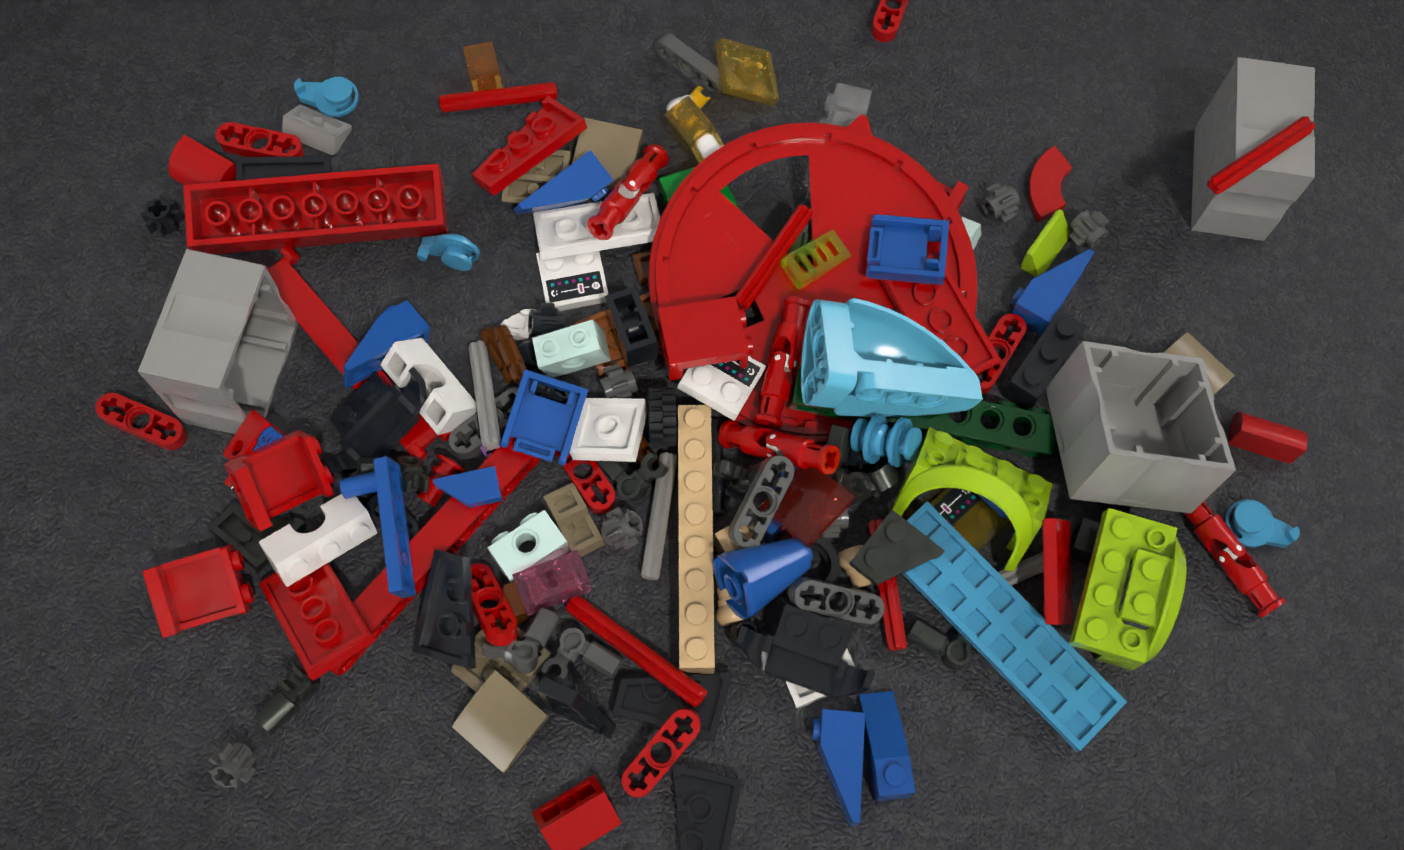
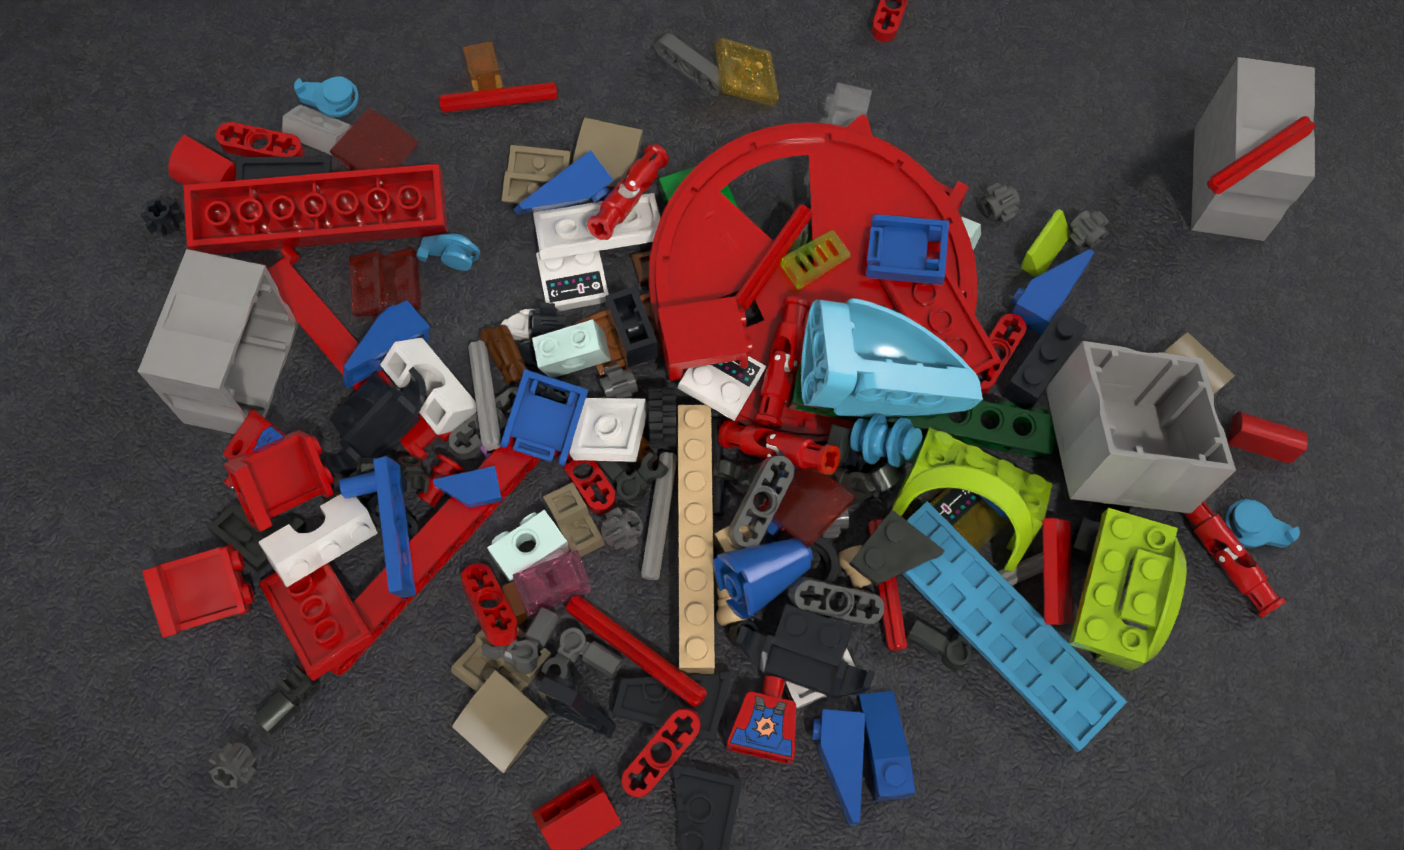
(133, 410): red beam -> none
(373, 144): none -> clear red slope
(384, 282): none -> clear red slope
(447, 612): black wing -> none
(537, 140): red wing -> none
(692, 125): clear yellow torso -> none
(765, 724): none -> torso
(1045, 184): red tile -> none

